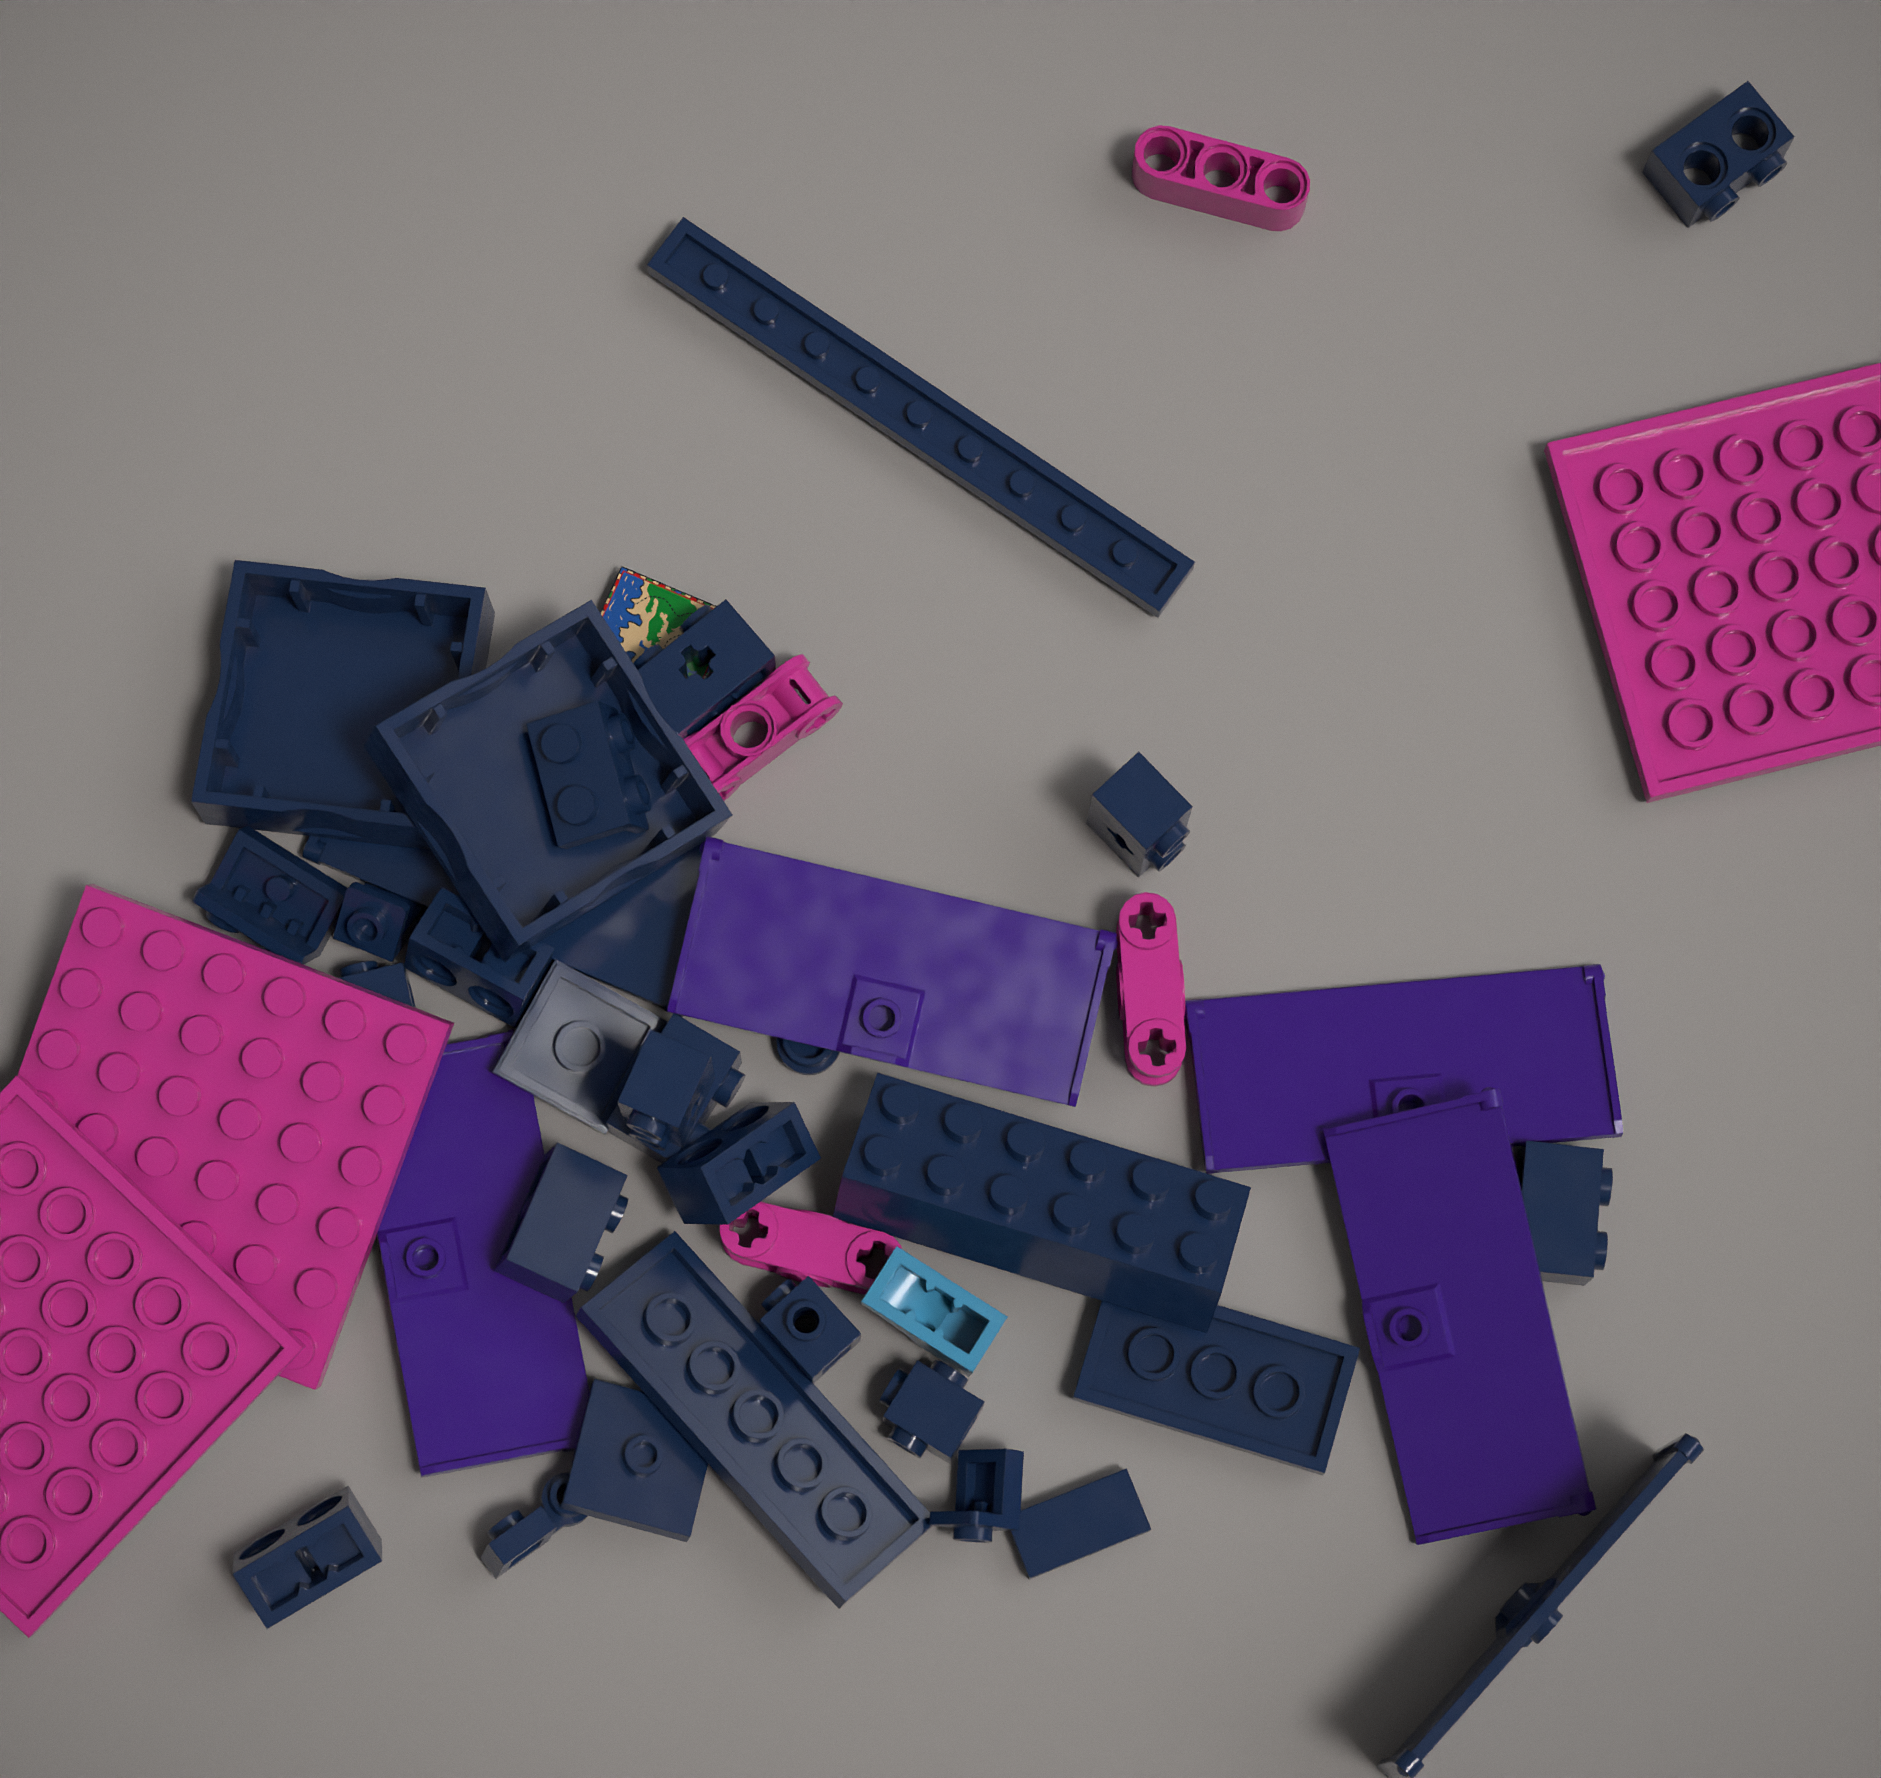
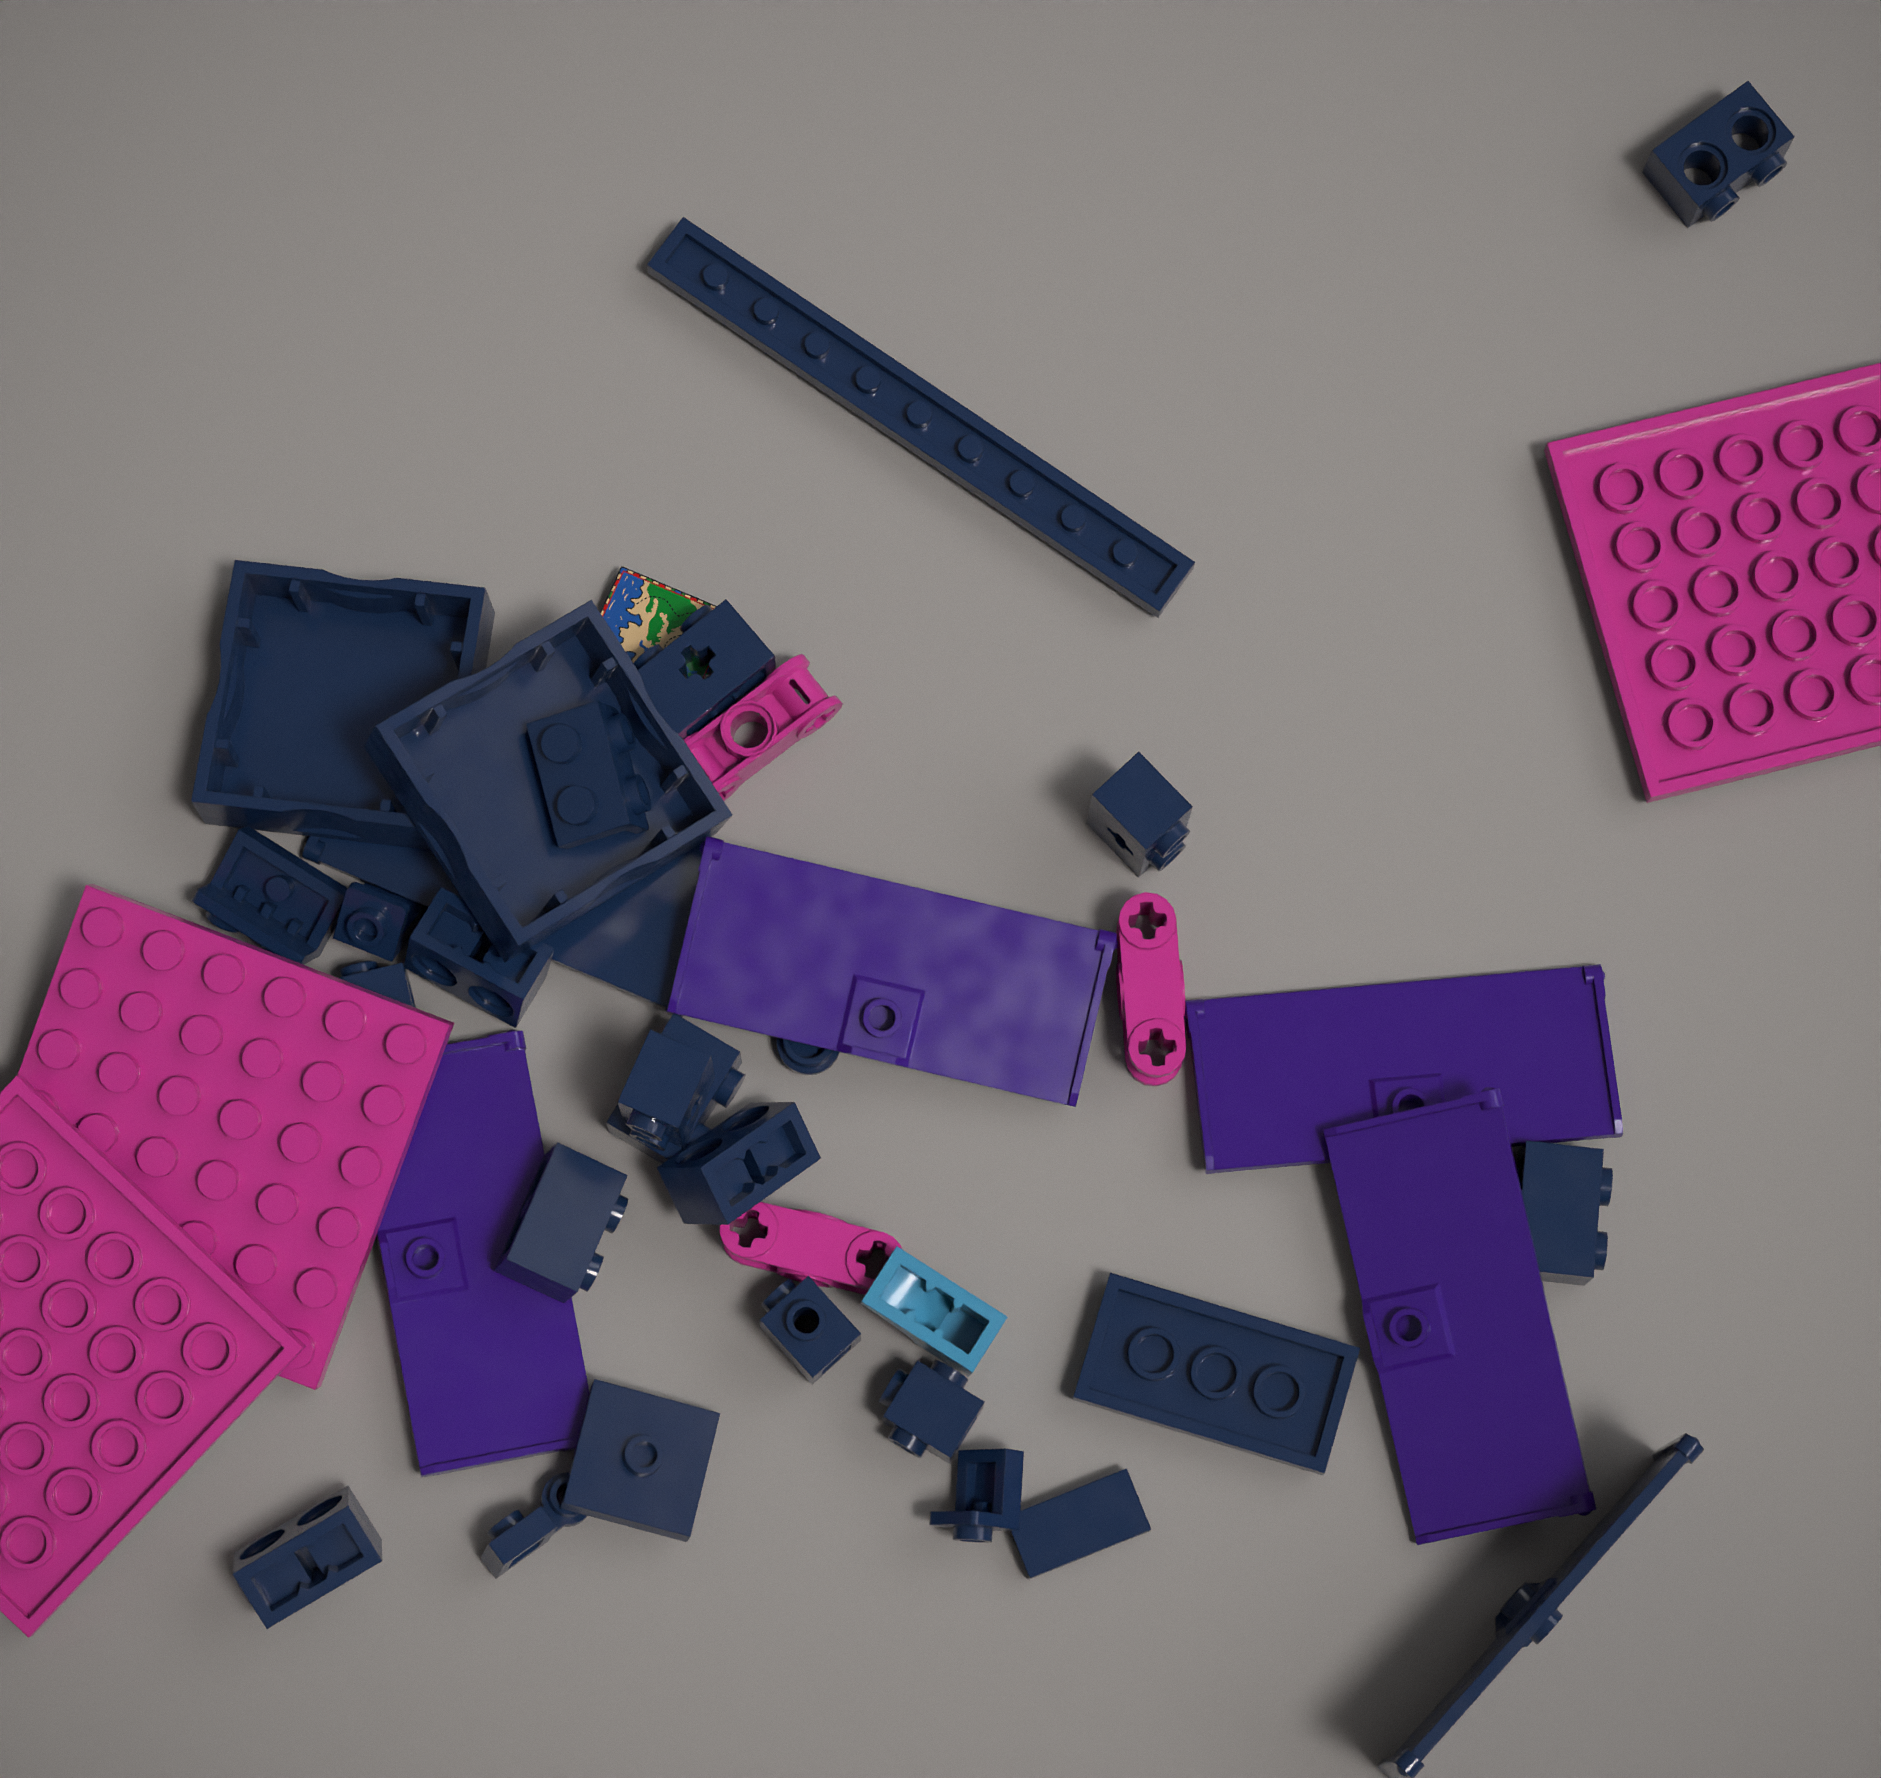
(576, 1045): plate -> none
(756, 1419): dark blue plate -> none
(1041, 1202): dark blue brick -> none
(1200, 154): dark pink beam -> none

